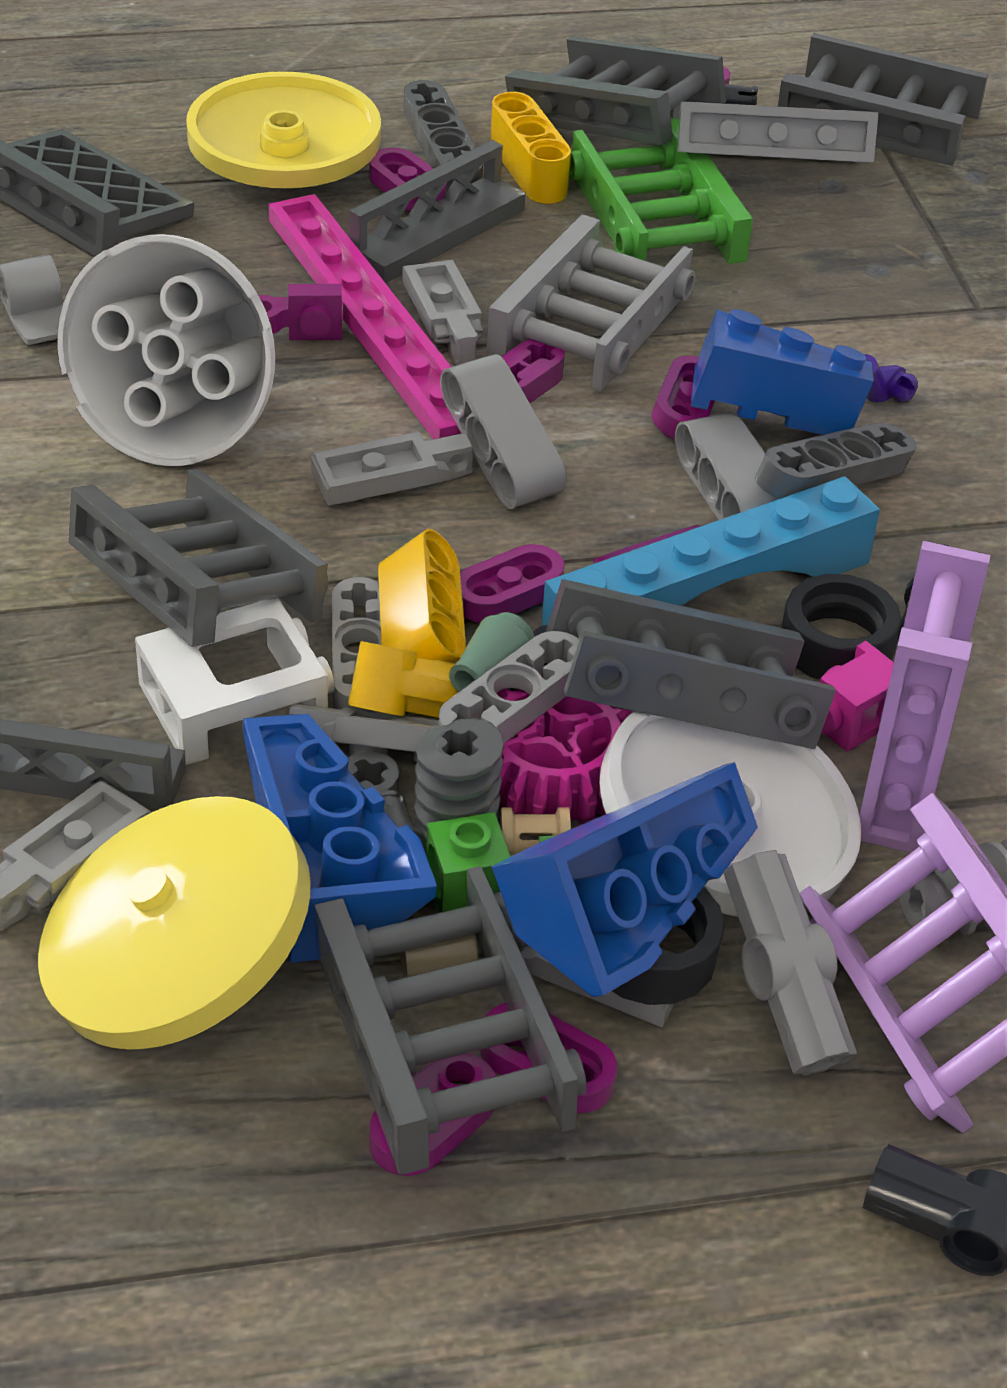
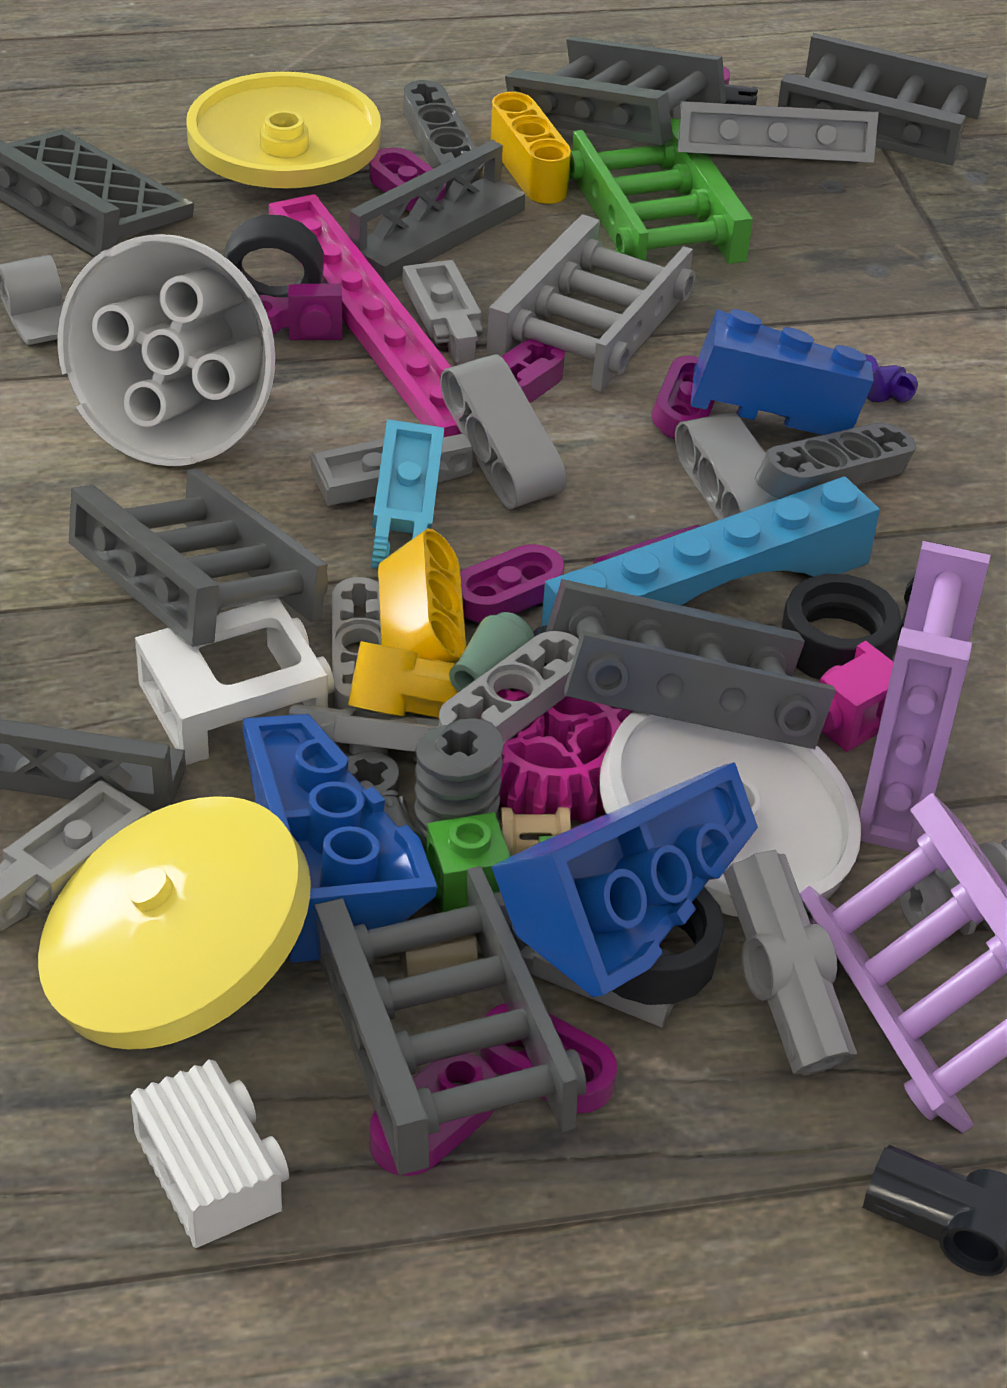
(209, 1152): none -> white brick
(282, 234): none -> black tyre
(406, 483): none -> medium azure hinge

